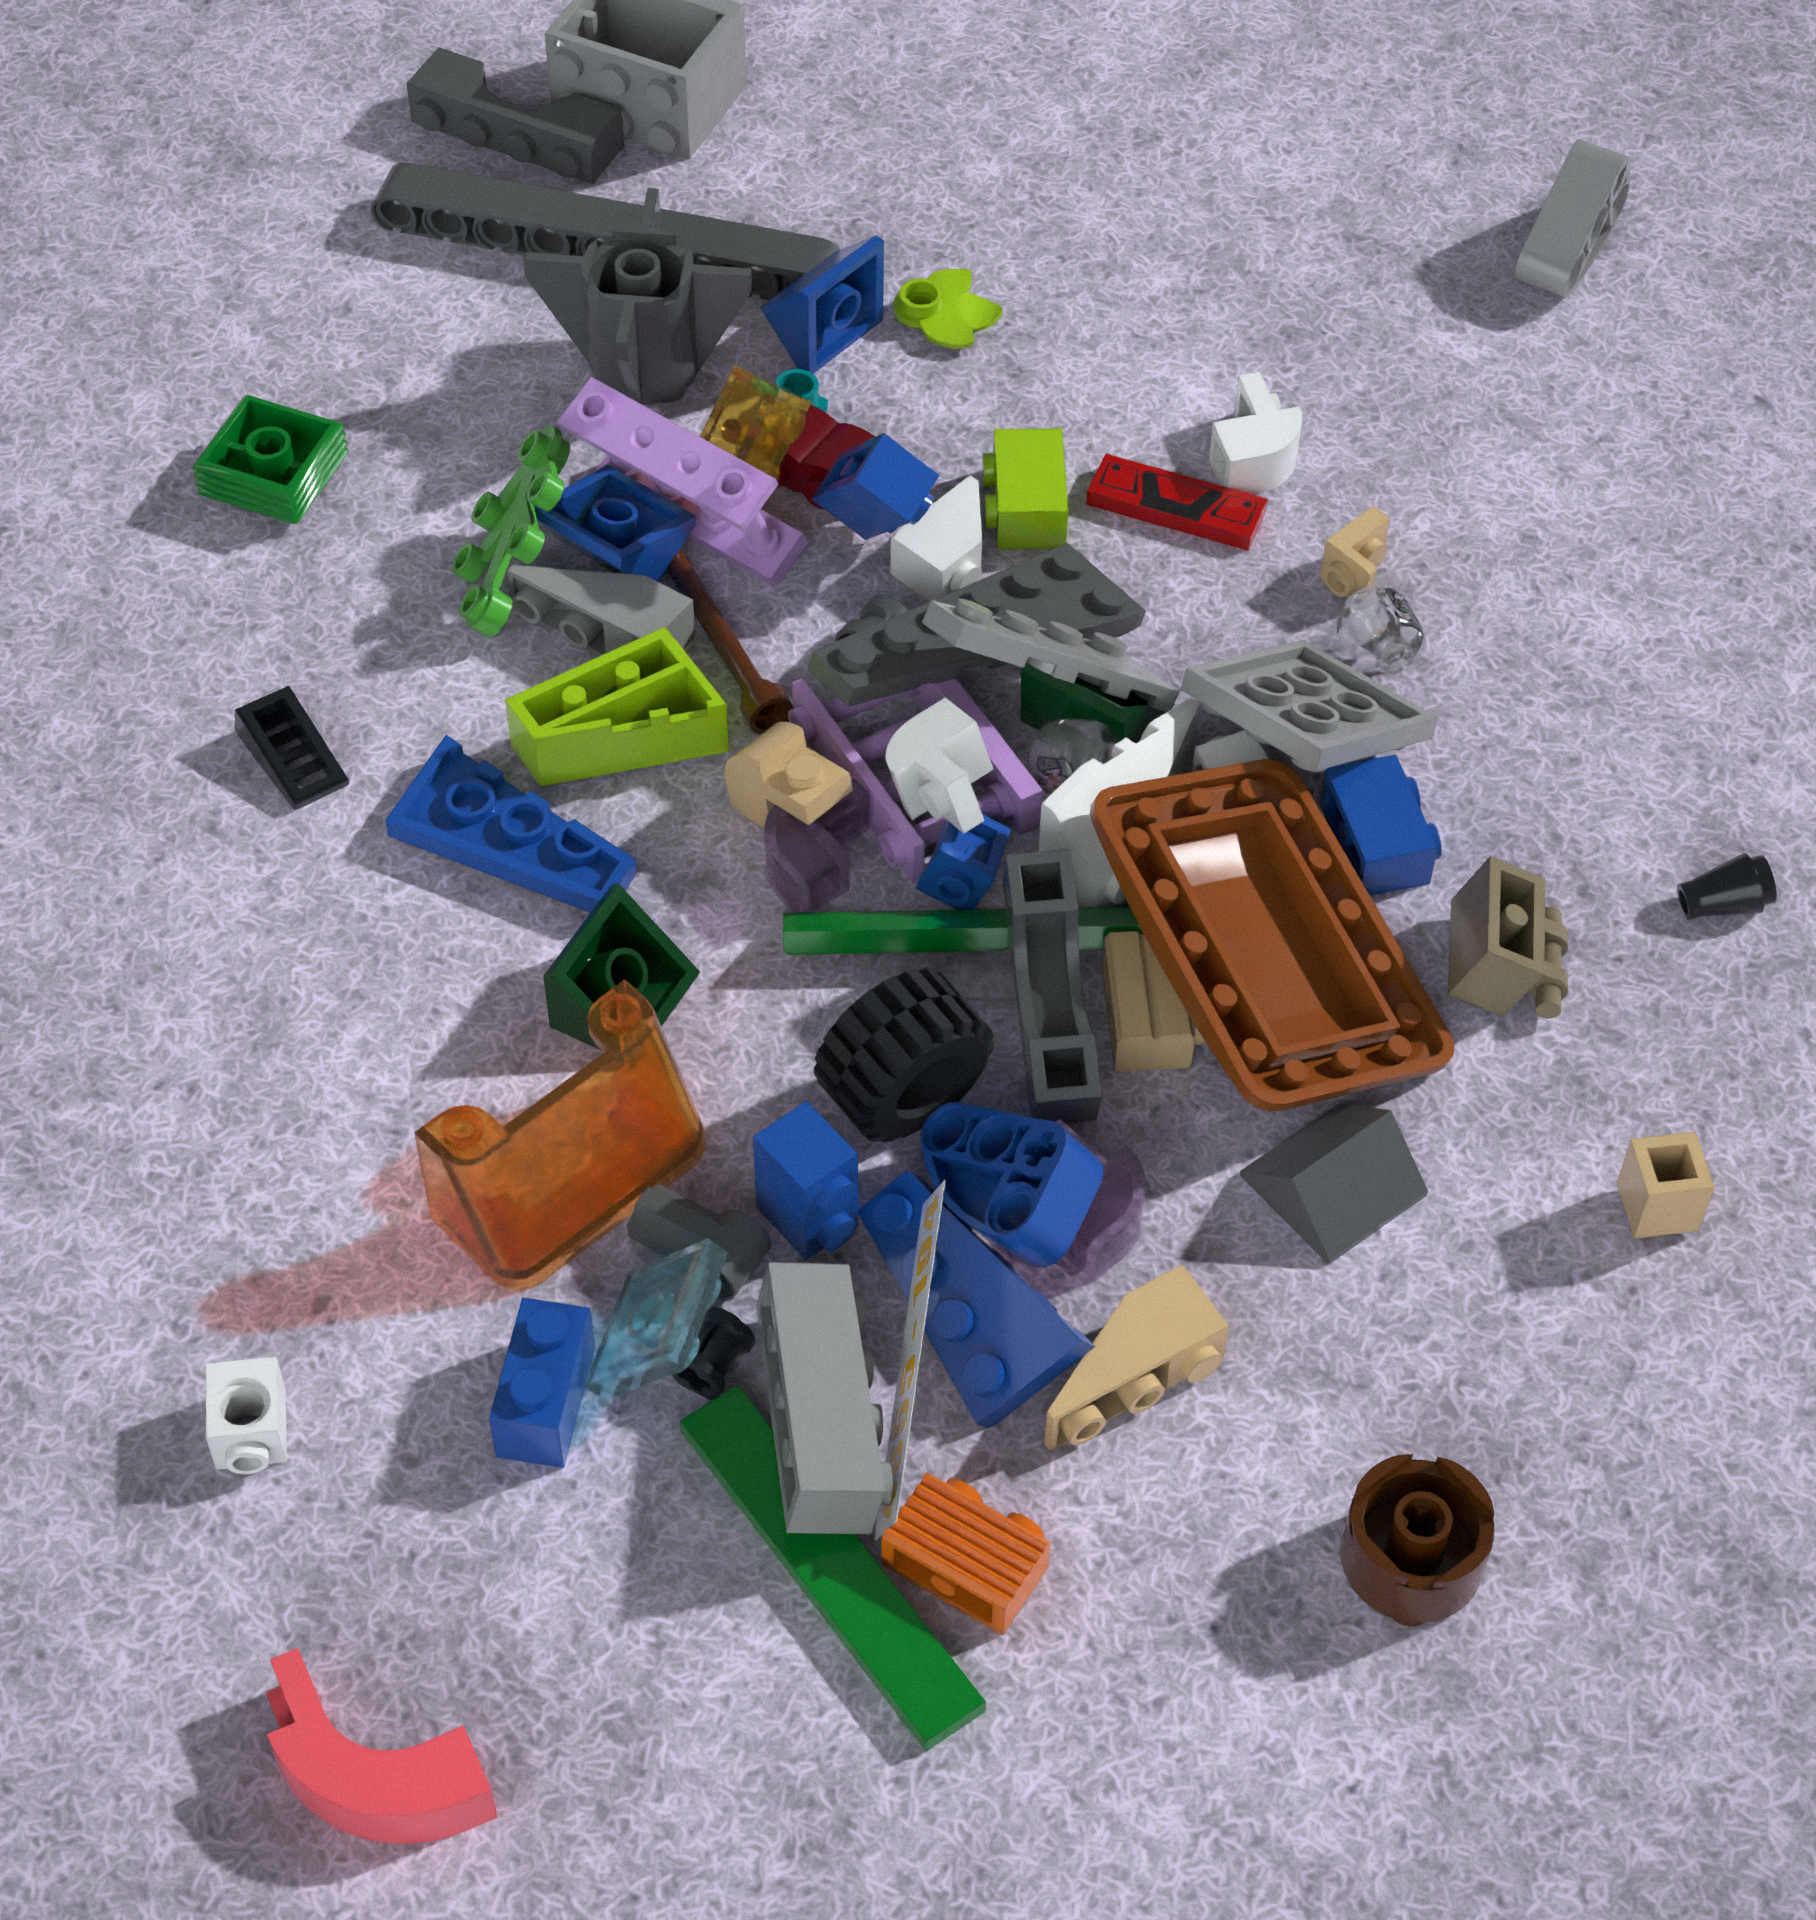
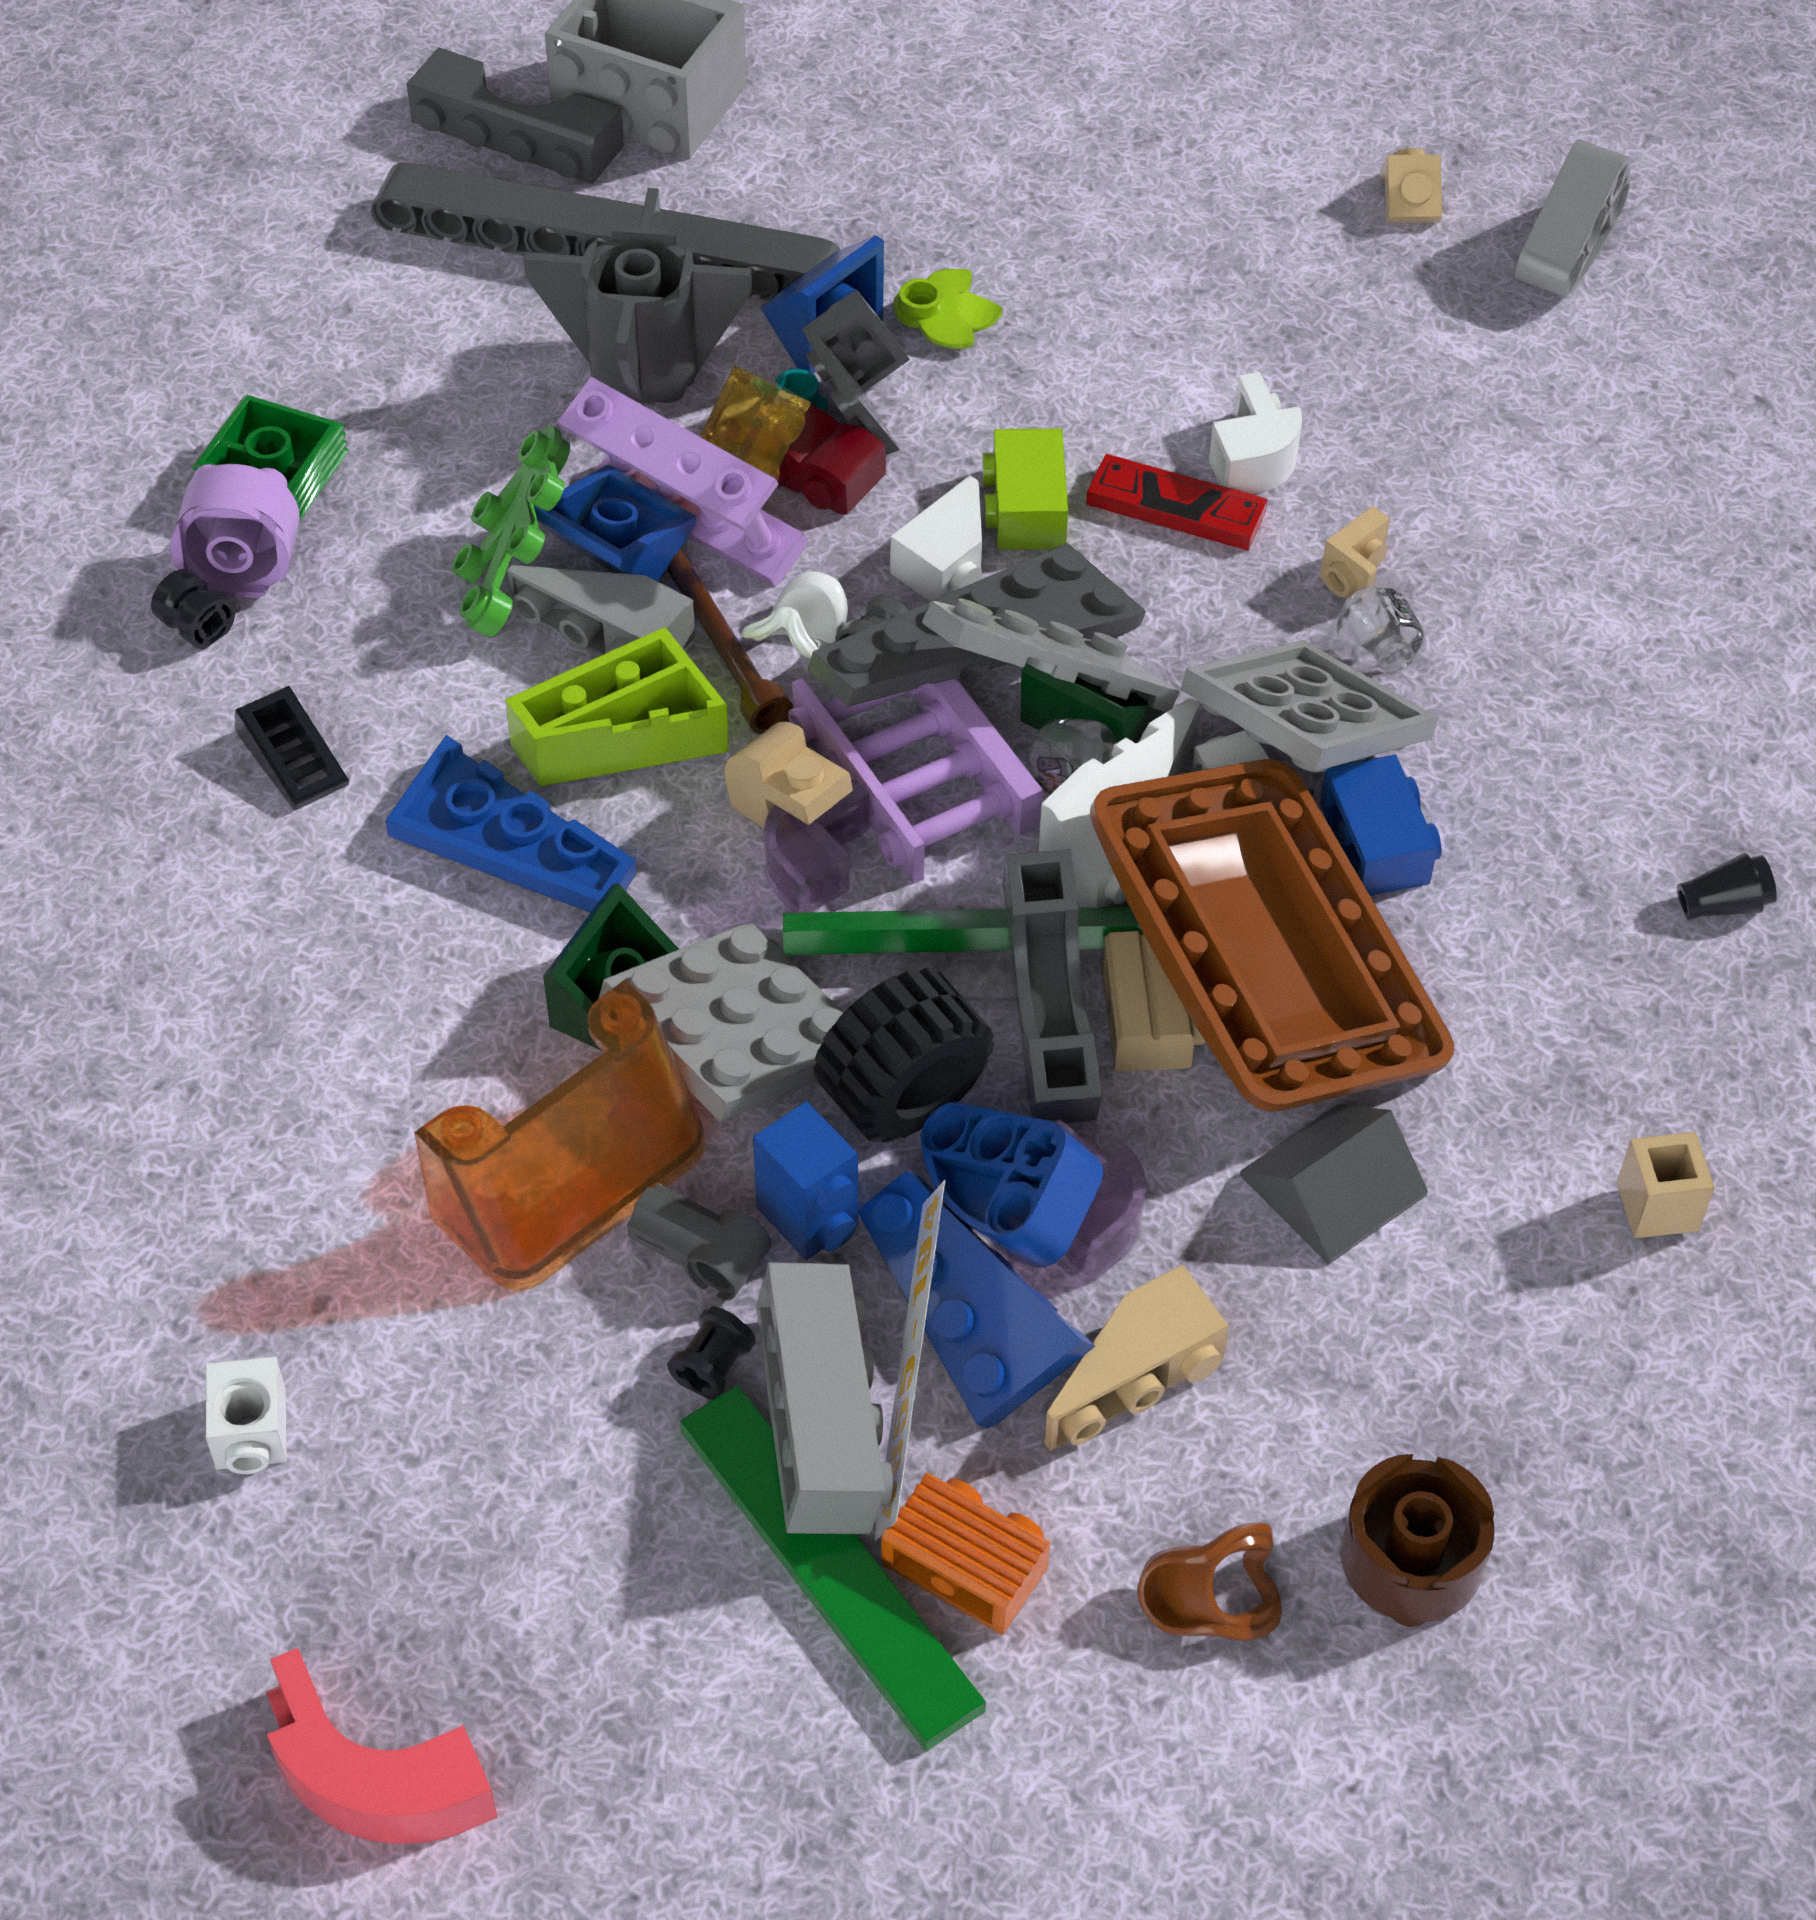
(187, 604): none -> black wheel
(236, 529): none -> lavender brick
(542, 1382): blue brick -> none
(657, 1320): clear light blue plate -> none
(735, 1018): none -> light grey plate
(807, 611): none -> white piece
(857, 354): none -> dark grey bracket
(877, 487): blue brick -> none
(935, 763): white brick -> none
(964, 863): blue bracket -> none
(1179, 1593): none -> dark orange piece
(1412, 186): none -> tan bracket
(1506, 942): dark tan brick -> none

